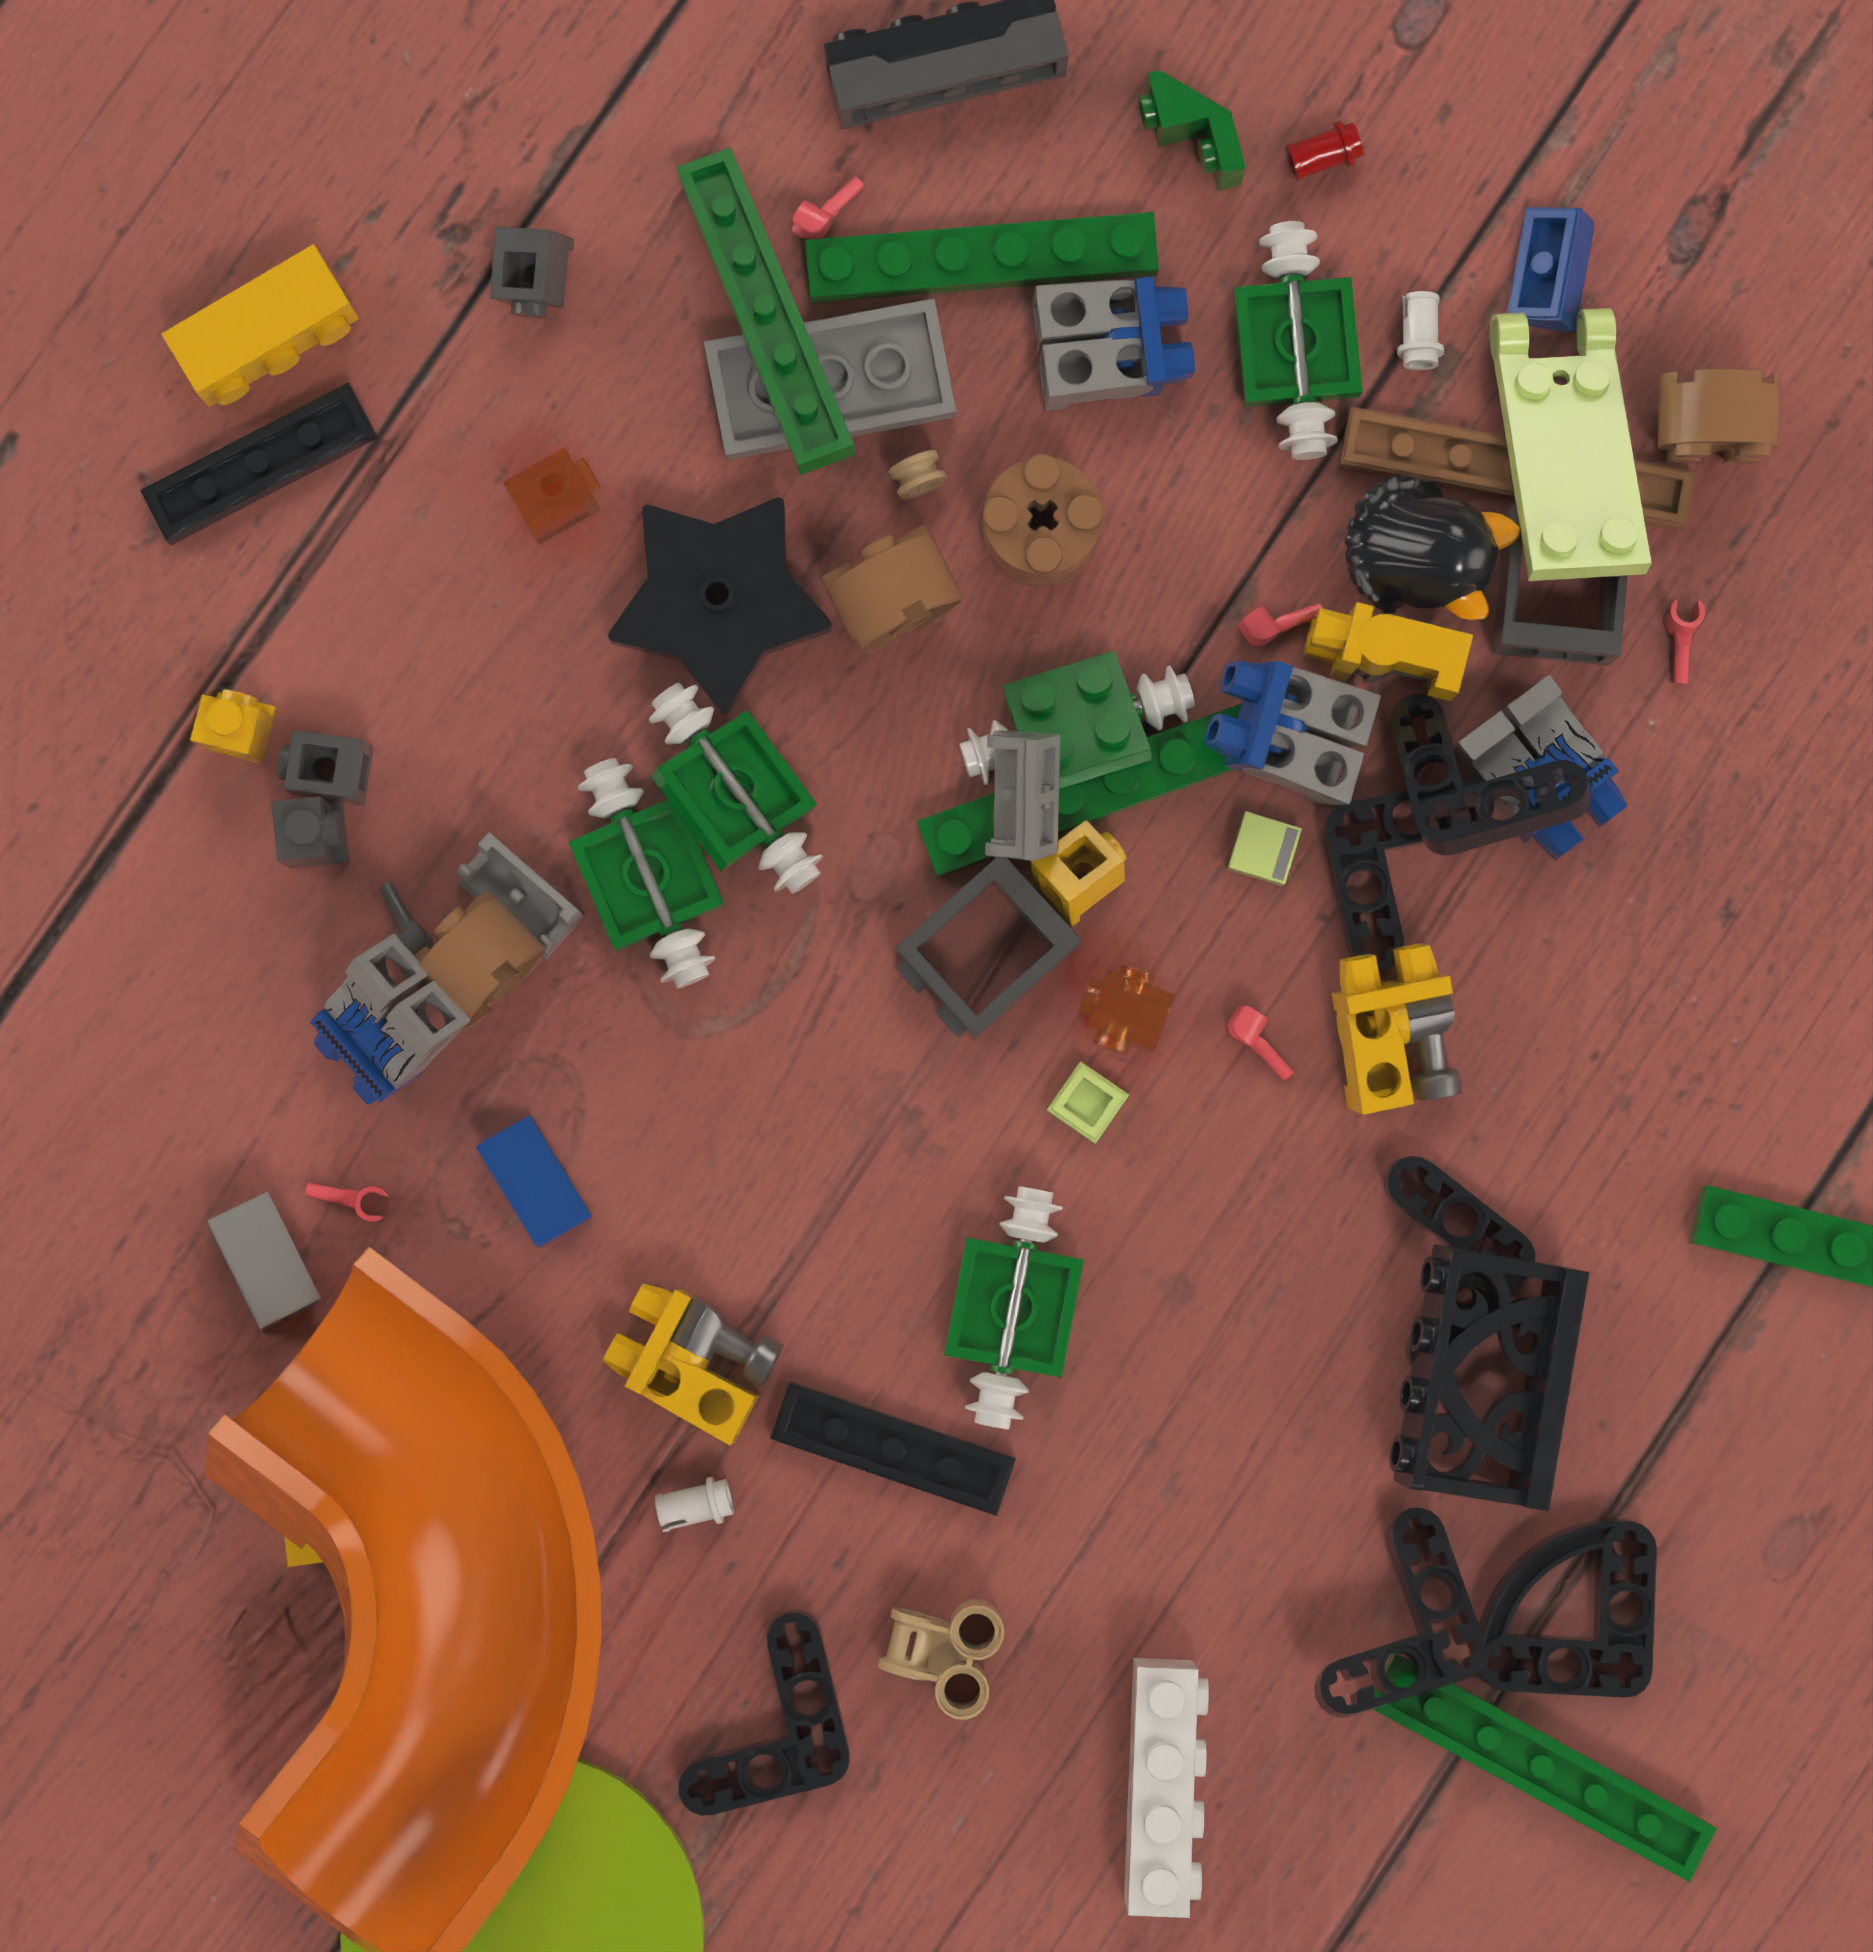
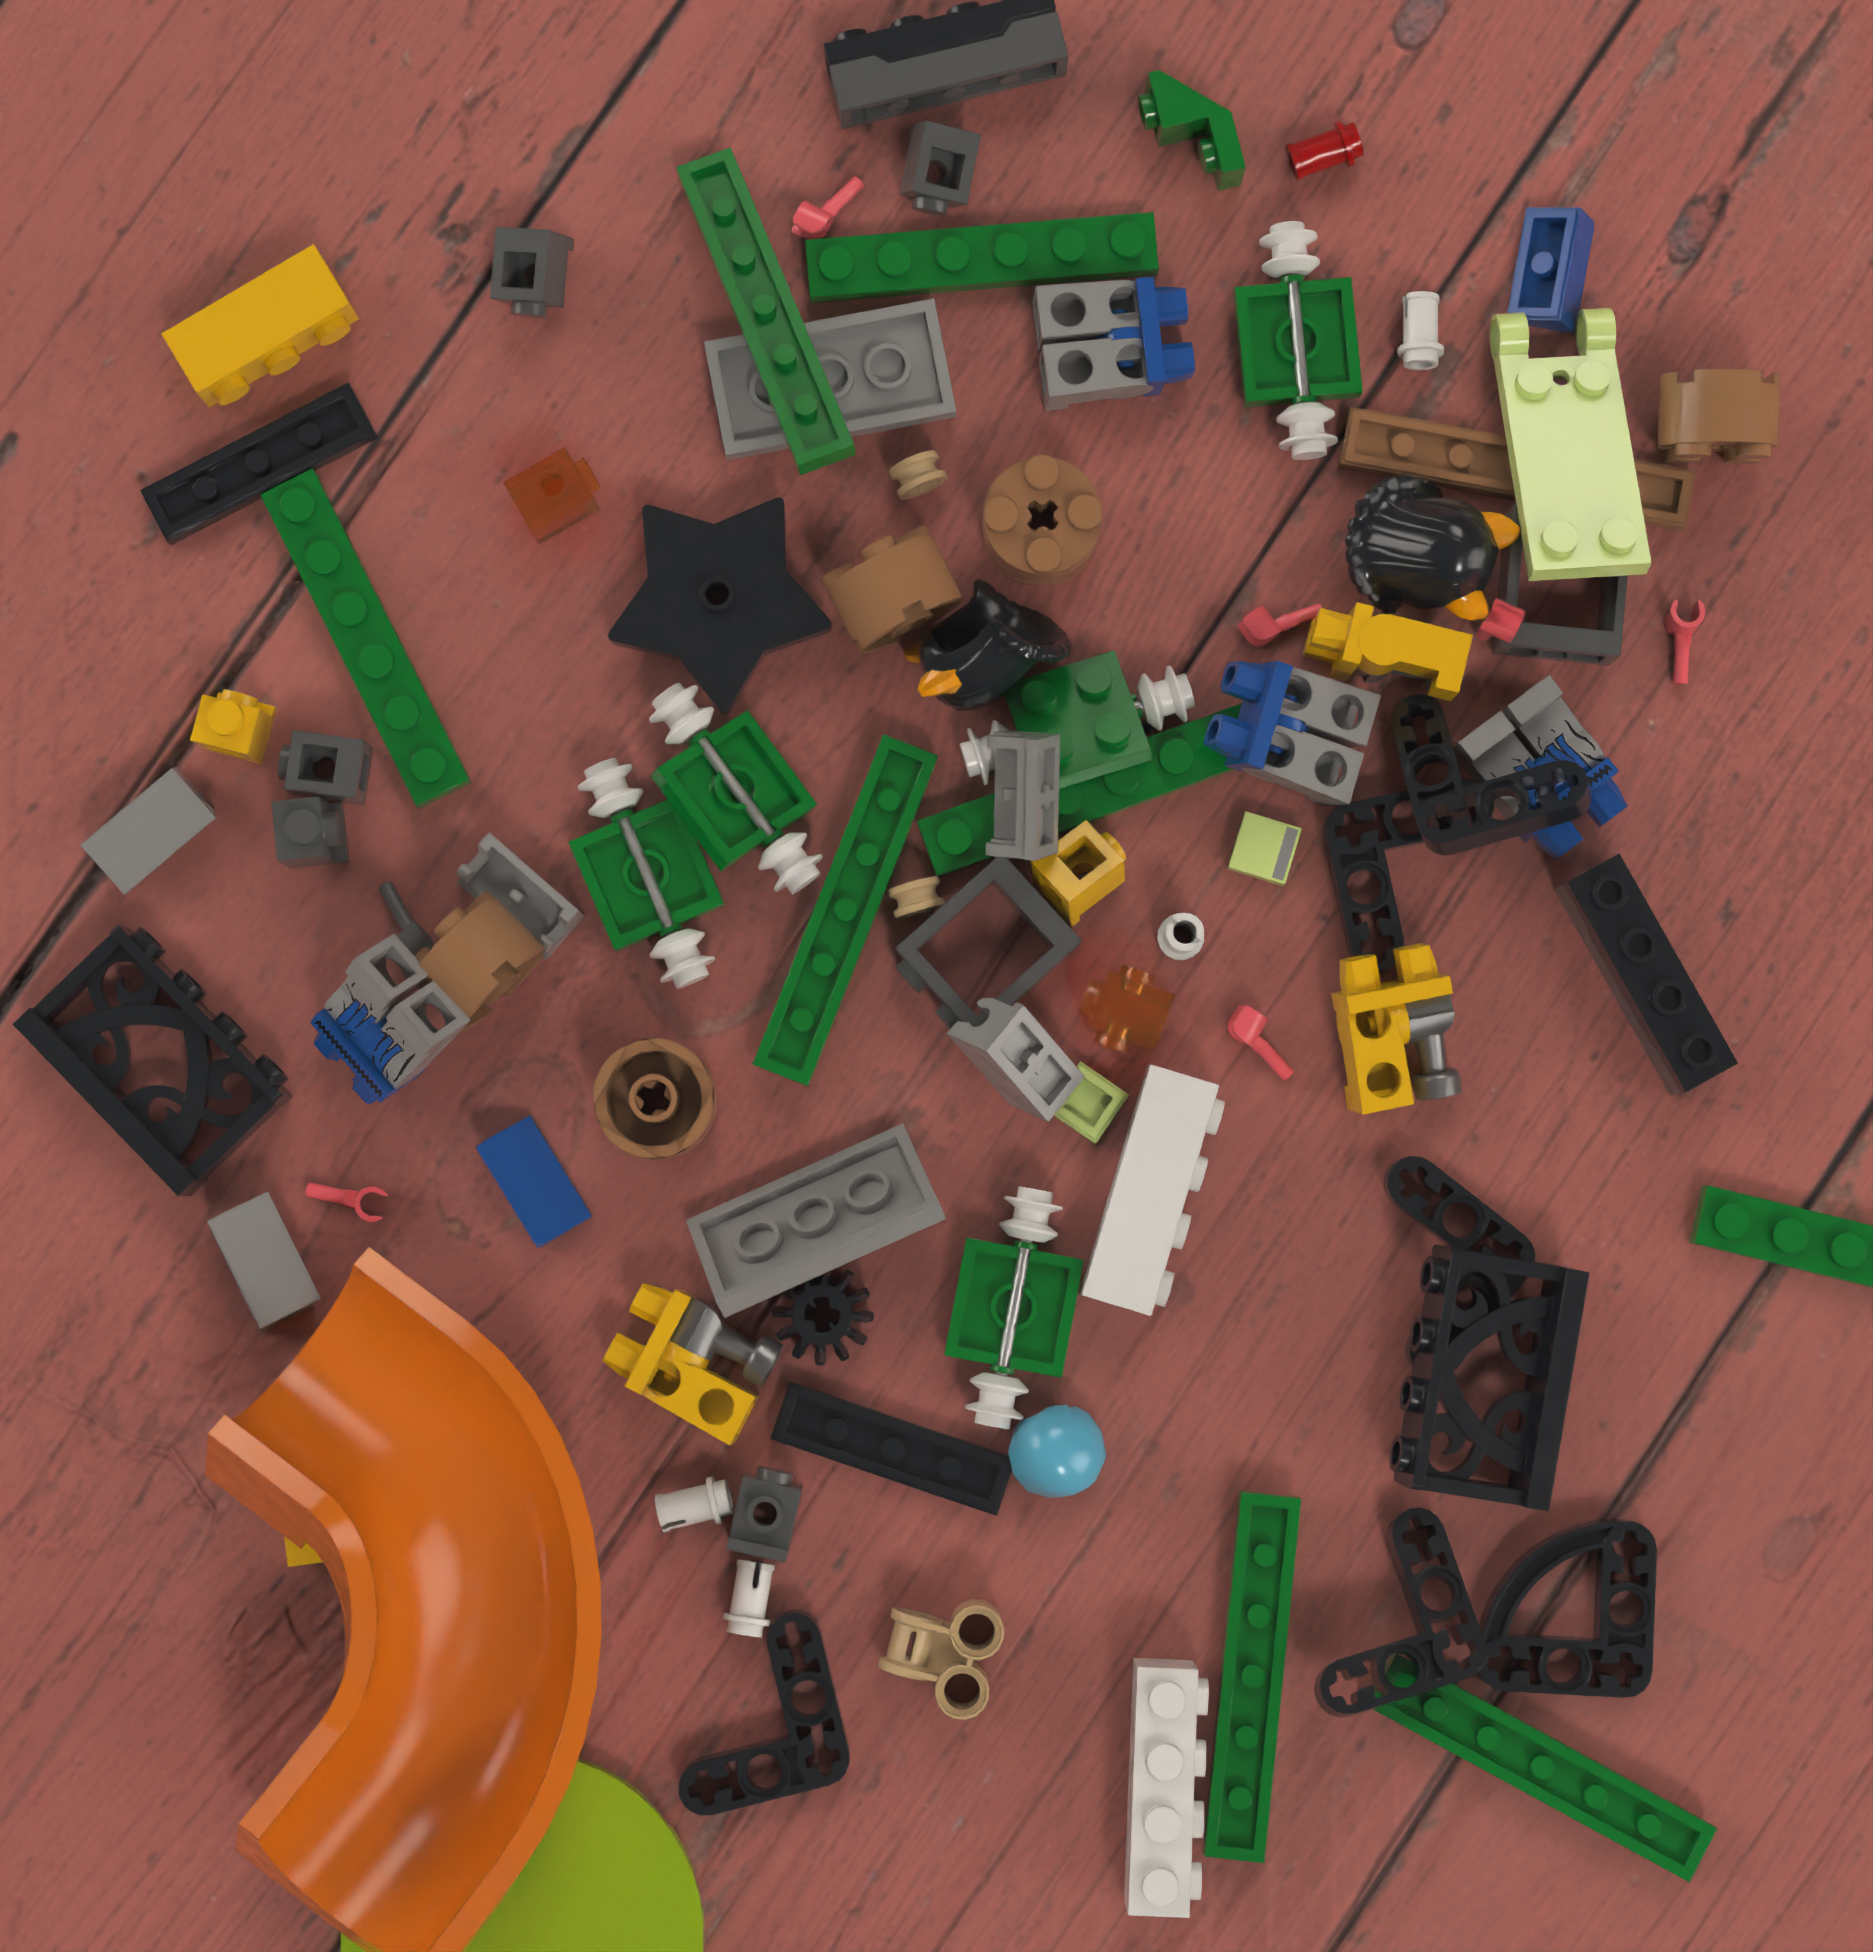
(73, 1046): none -> black fence
(149, 830): none -> light grey hinge
(366, 638): none -> green plate
(623, 1110): none -> medium nougat brick
(749, 1600): none -> white pin
(760, 1539): none -> dark grey brick
(807, 1327): none -> black gear
(814, 1220): none -> light grey plate
(845, 910): none -> green plate
(916, 897): none -> tan bush
(955, 156): none -> dark grey brick
(984, 649): none -> black hair
(1018, 1058): none -> light grey hinge
(1057, 1451): none -> medium azure hair
(1150, 1190): none -> white brick
(1171, 946): none -> white pin
(1251, 1676): none -> green plate
(1501, 622): none -> coral hand
(1646, 976): none -> black piece

